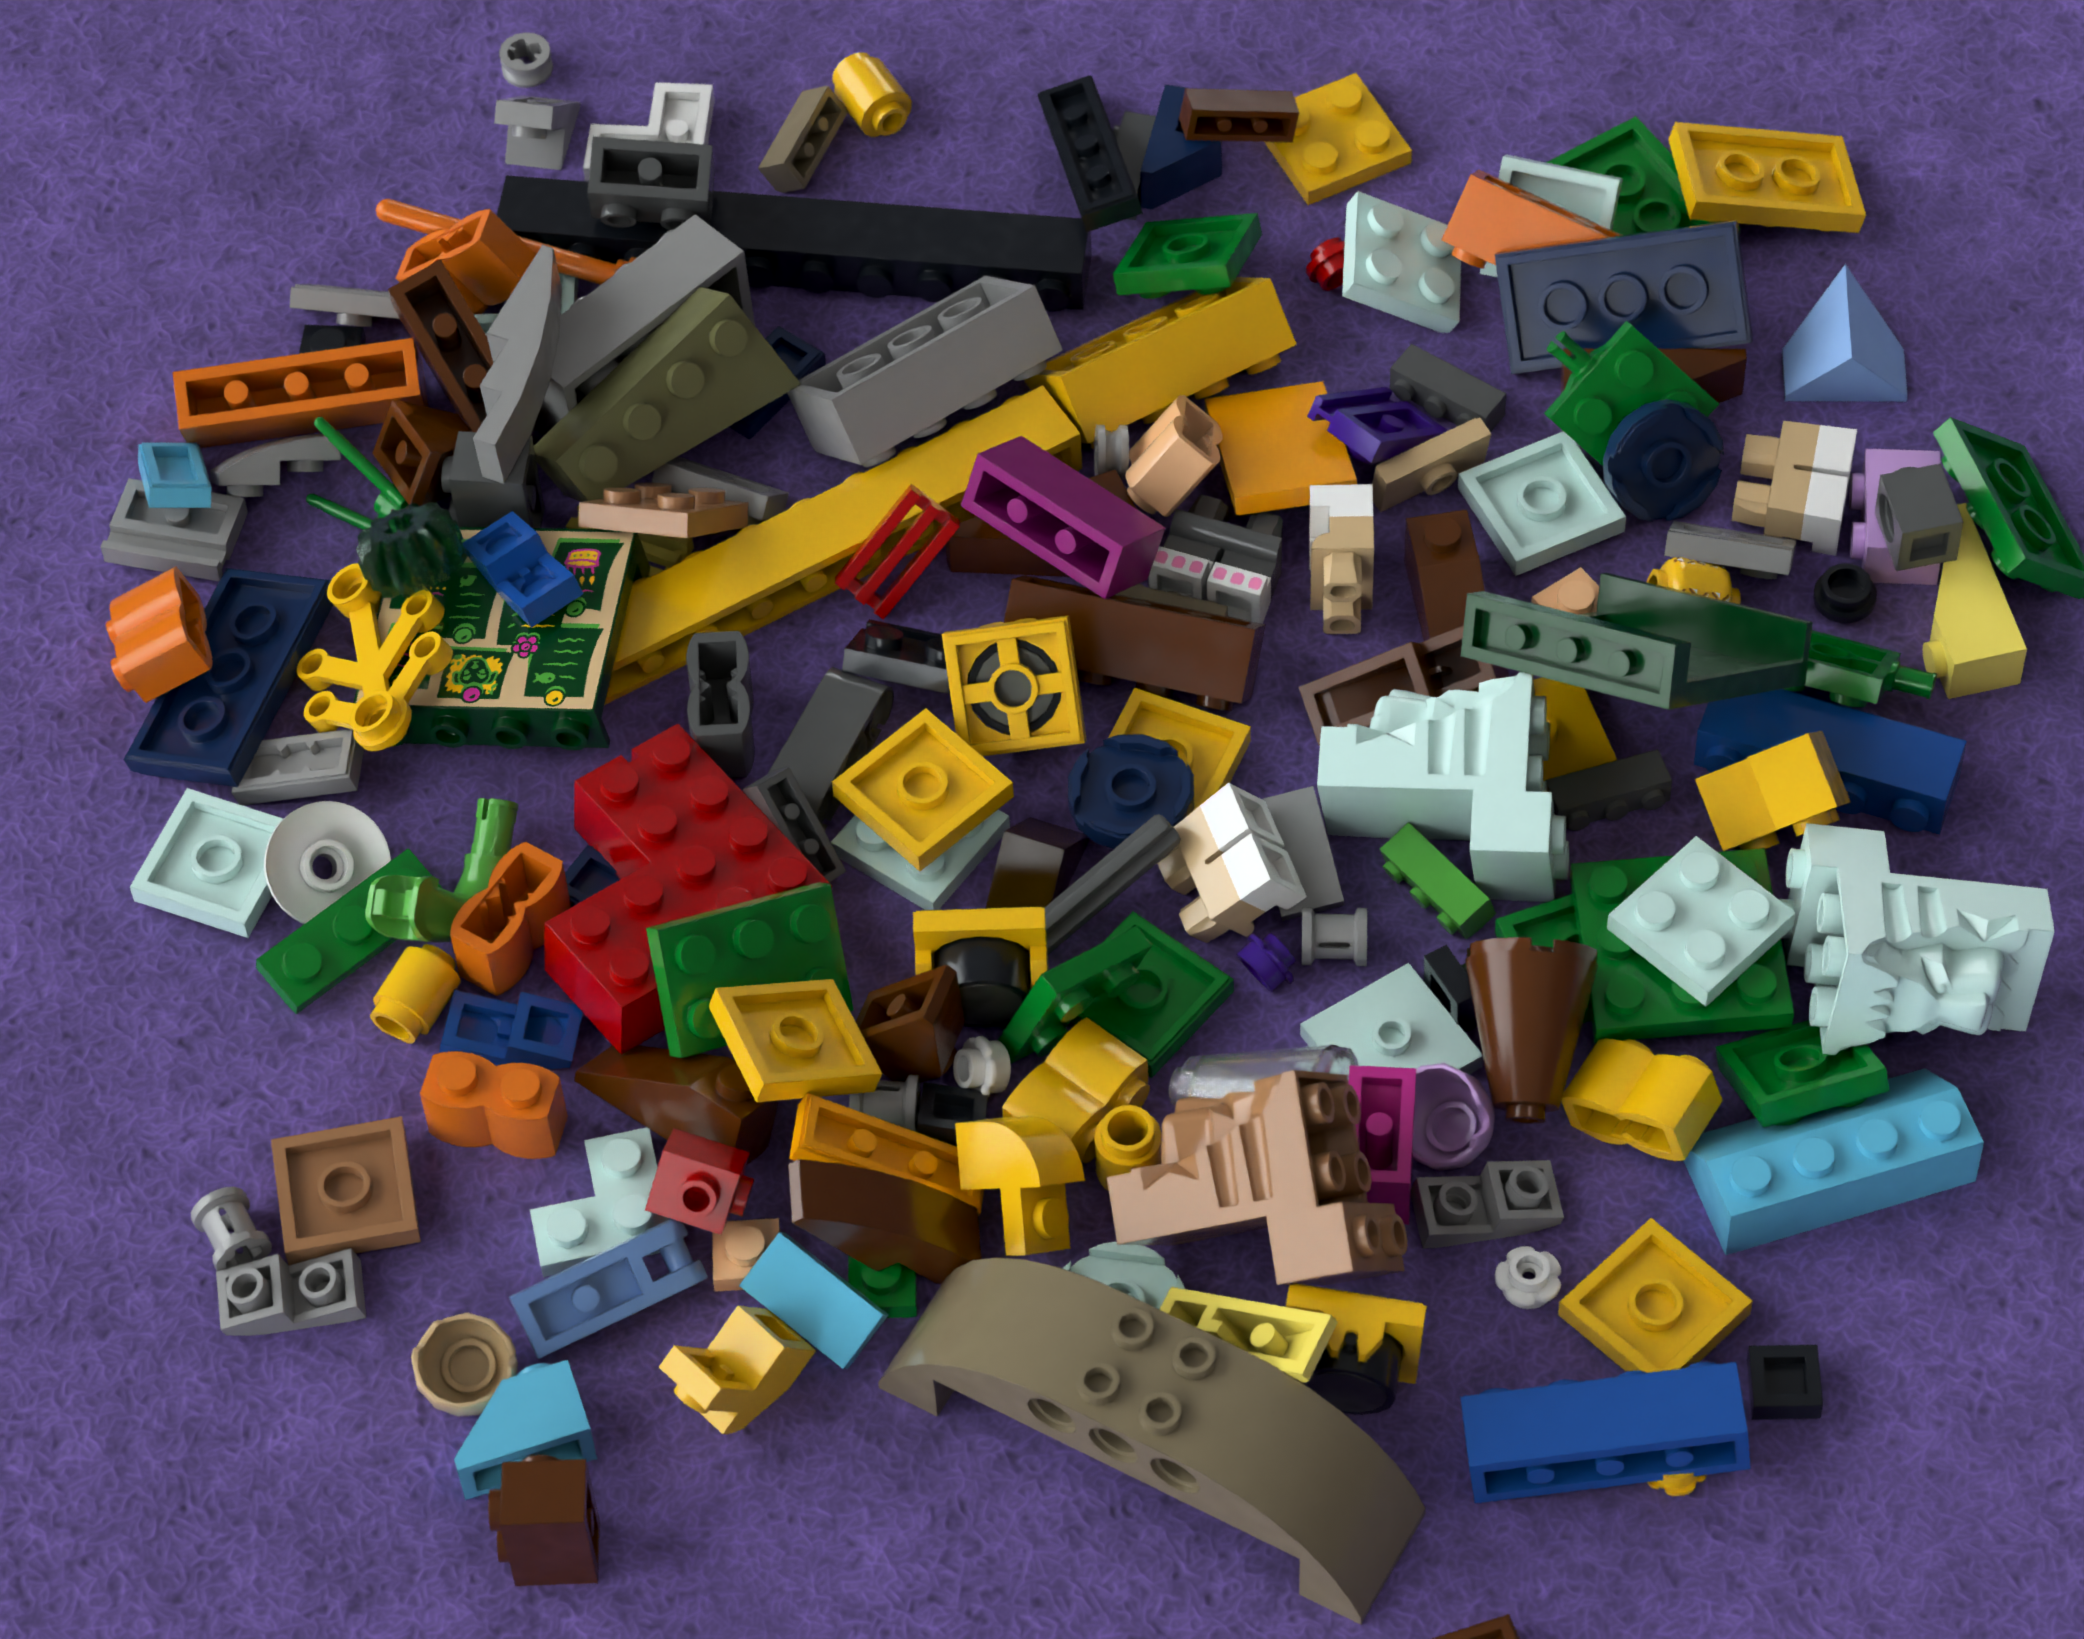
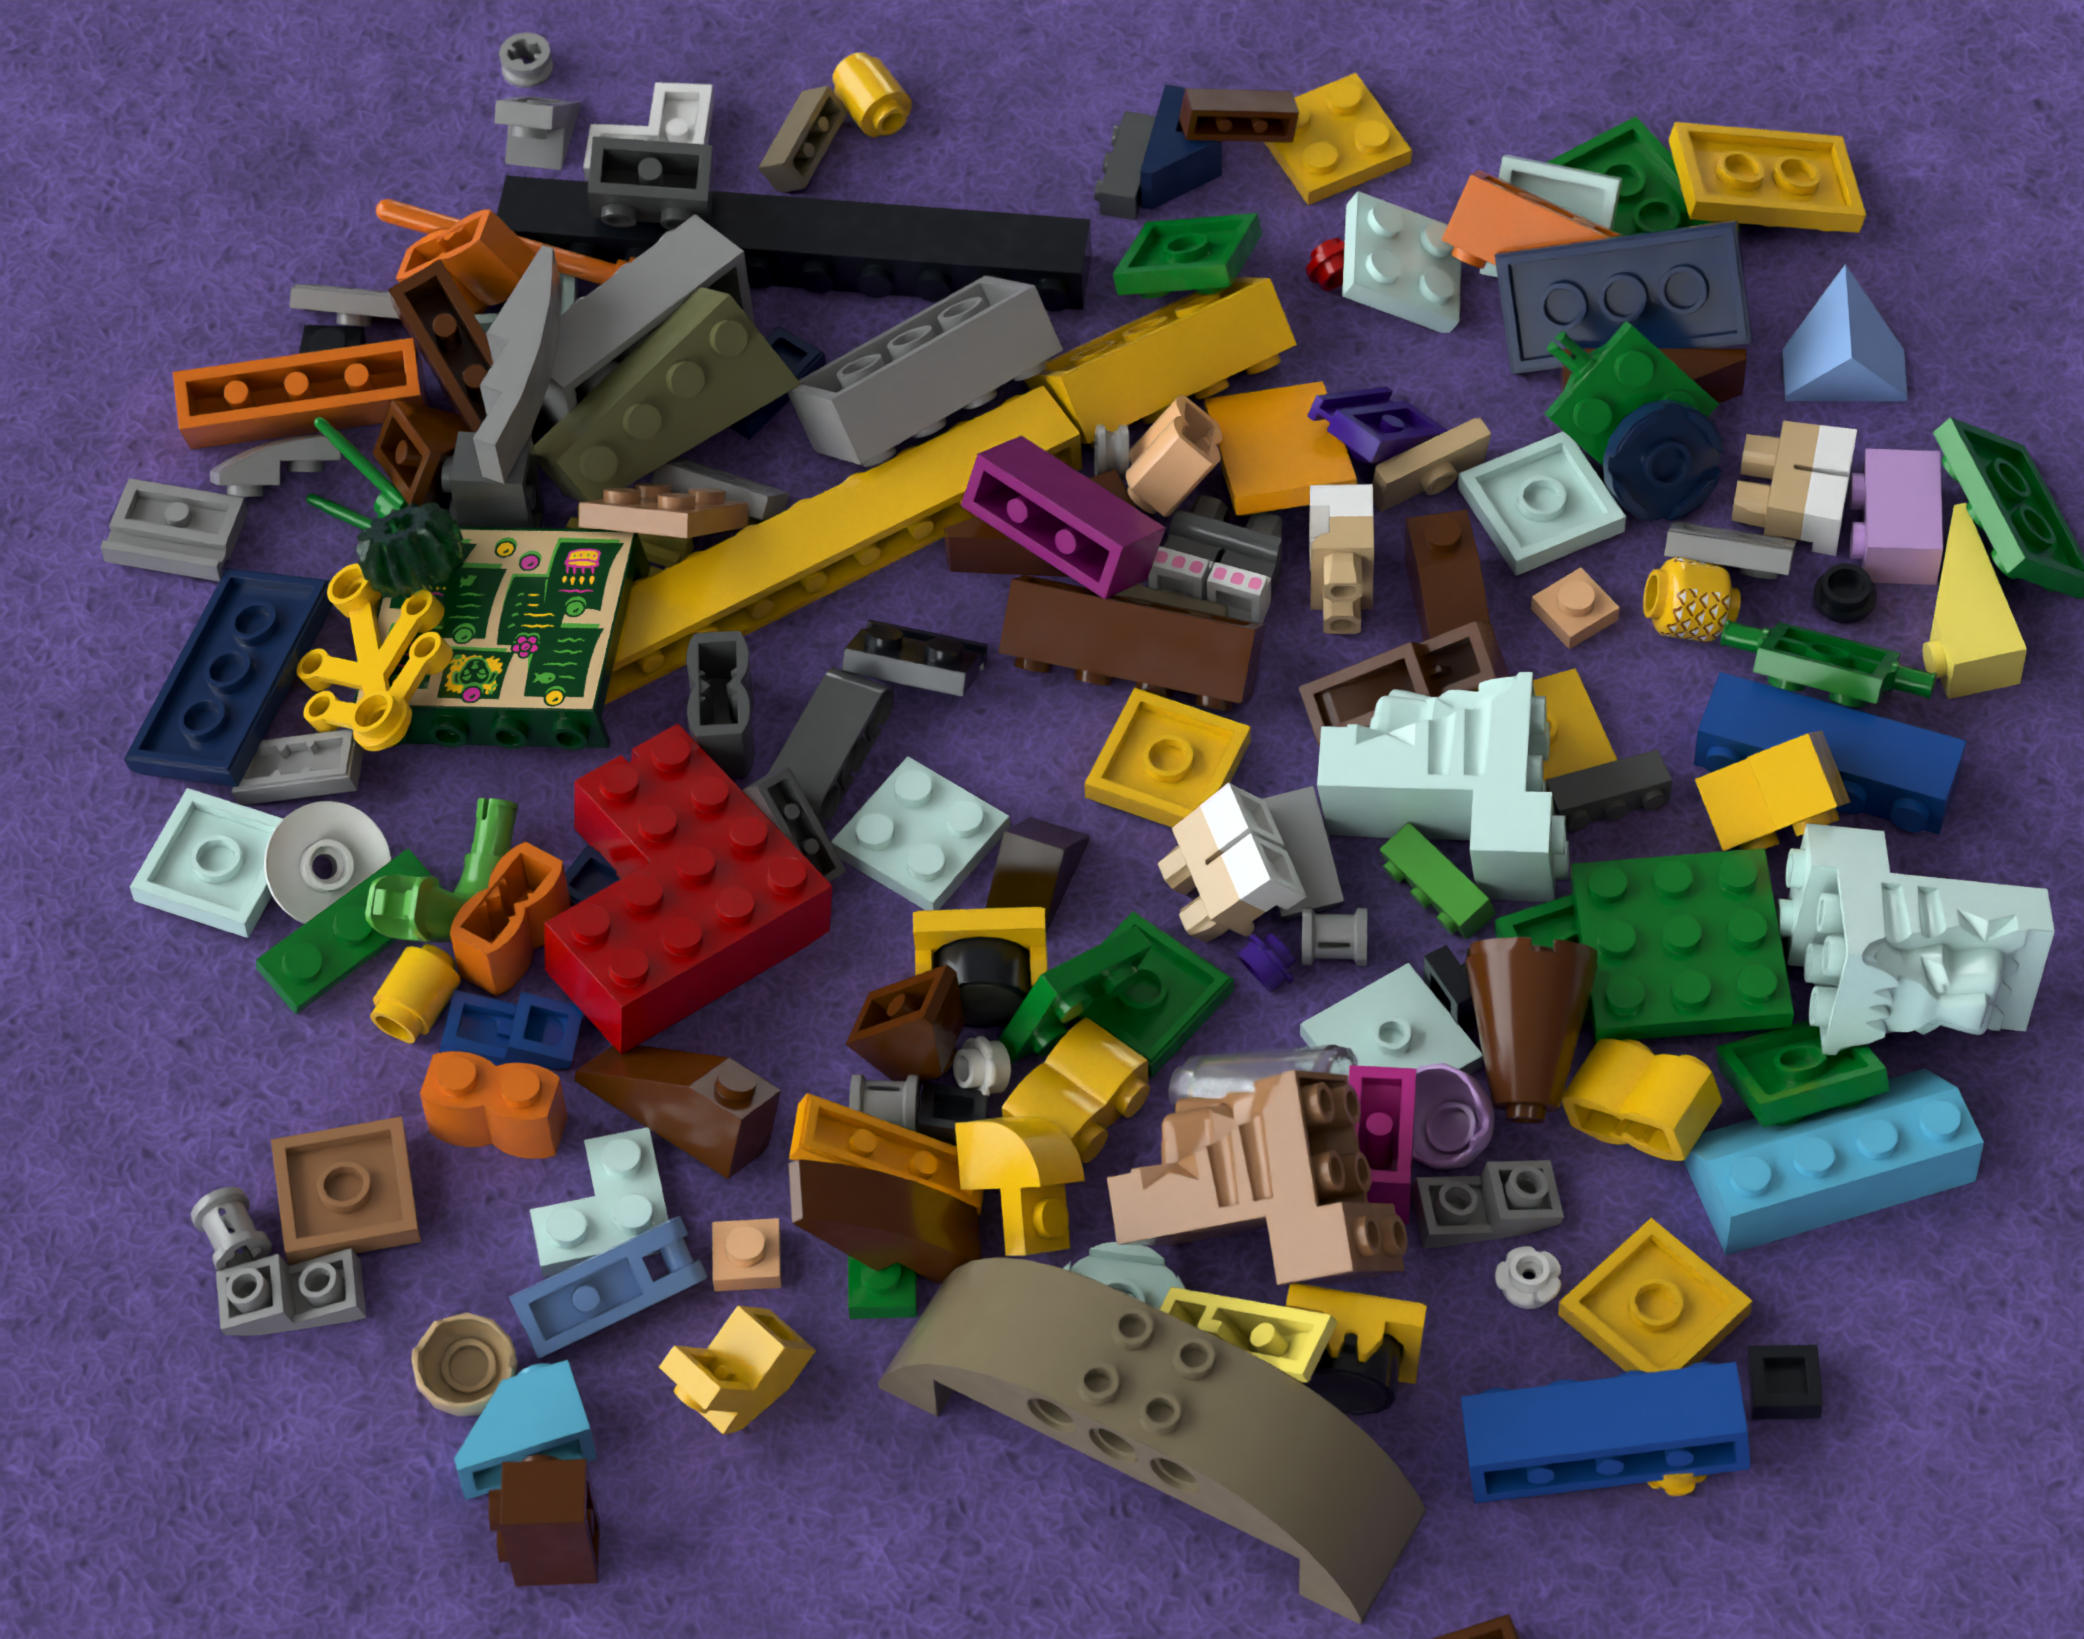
(158, 635): orange brick -> none
(174, 475): medium azure tile -> none
(522, 569): blue slope -> none
(700, 1182): red brick -> none
(744, 944): green plate -> none
(794, 1040): yellow plate -> none
(813, 1300): medium azure tile -> none
(865, 591): red tile -> none
(922, 789): yellow plate -> none
(1015, 685): yellow piece -> none
(1089, 153): black tile -> none
(1108, 879): dark grey axle -> none
(1126, 1141): yellow brick -> none
(1127, 785): dark blue tile -> none
(1445, 389): dark grey piece -> none
(1643, 644): dark green panel -> none
(1701, 921): light aqua plate -> none
(1918, 517): dark grey brick -> none

